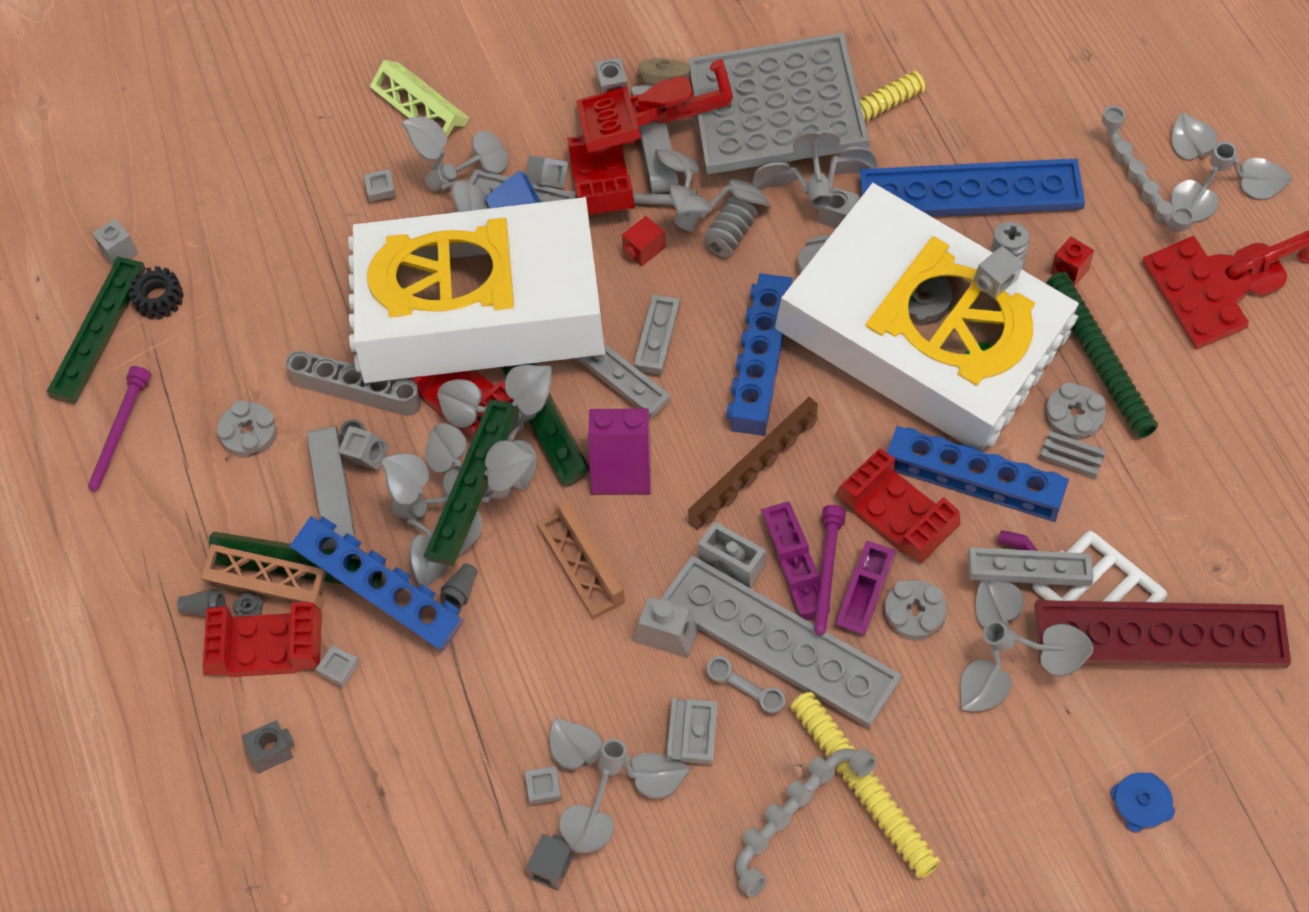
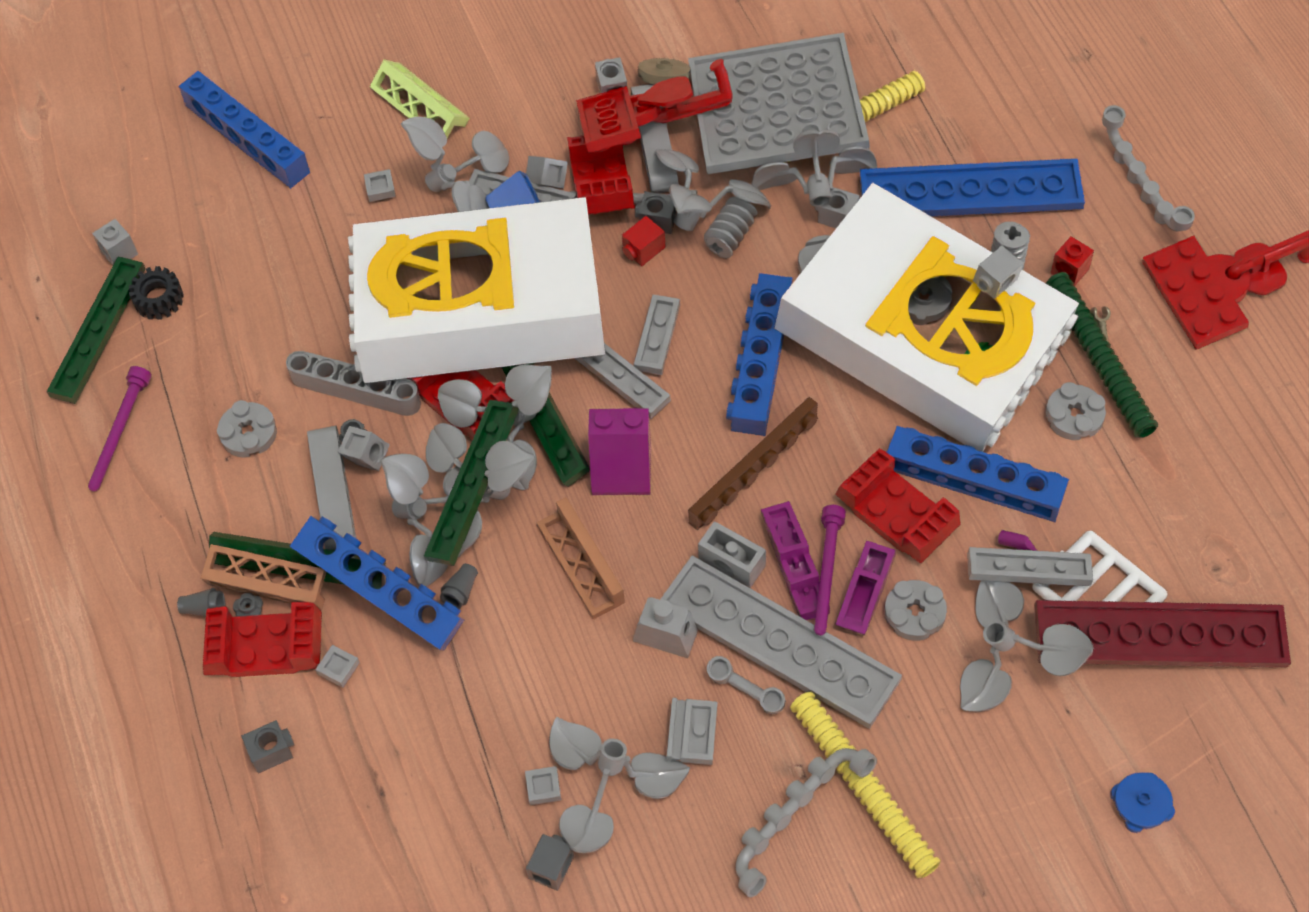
(244, 129): none -> blue brick
(662, 205): none -> dark grey brick
(1075, 451): light grey tile -> none
(1101, 321): none -> dark tan hand
(1194, 139): light grey plant -> none

